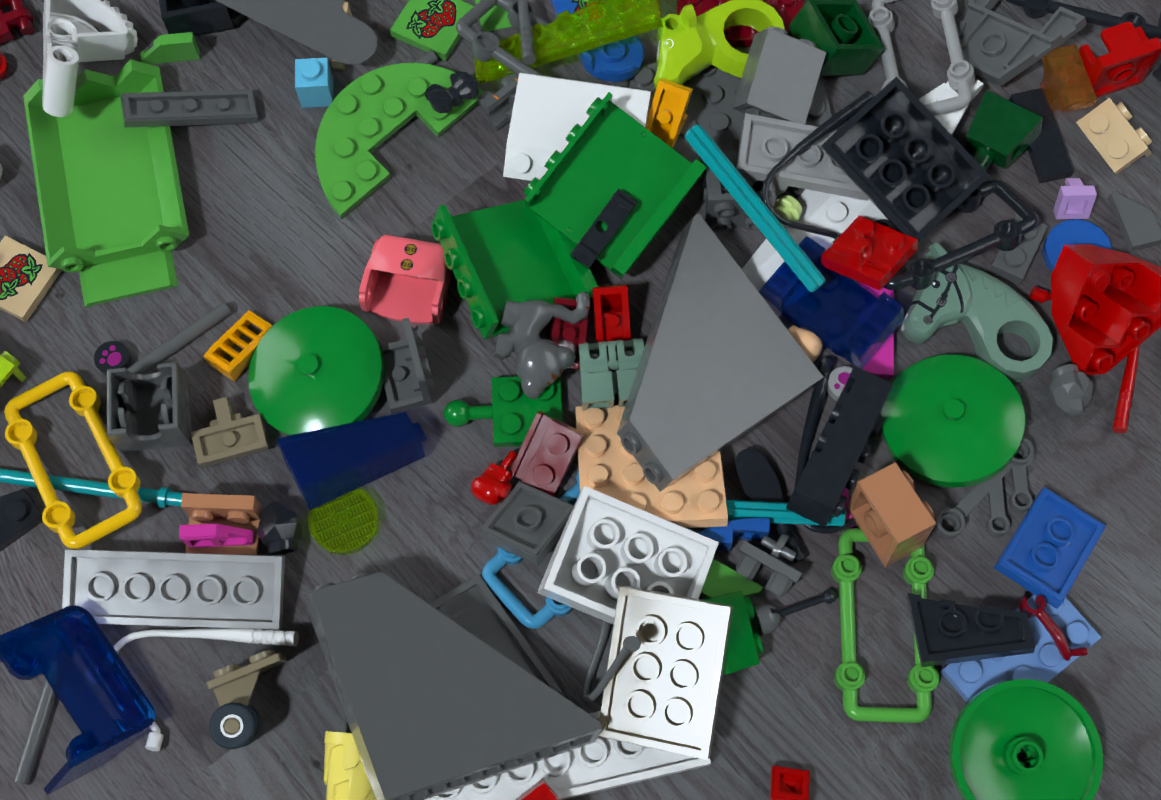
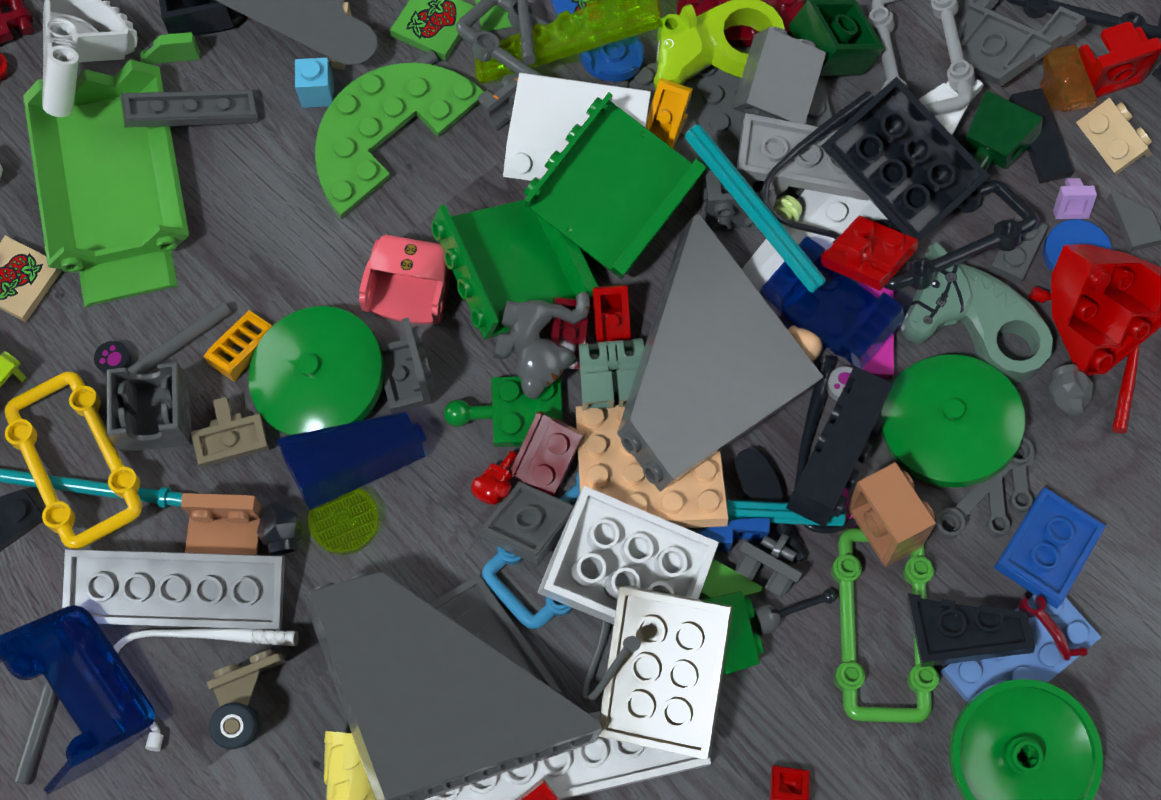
(215, 535): dark pink tile -> none
(463, 87): black piece -> none
(613, 217): black piece -> none

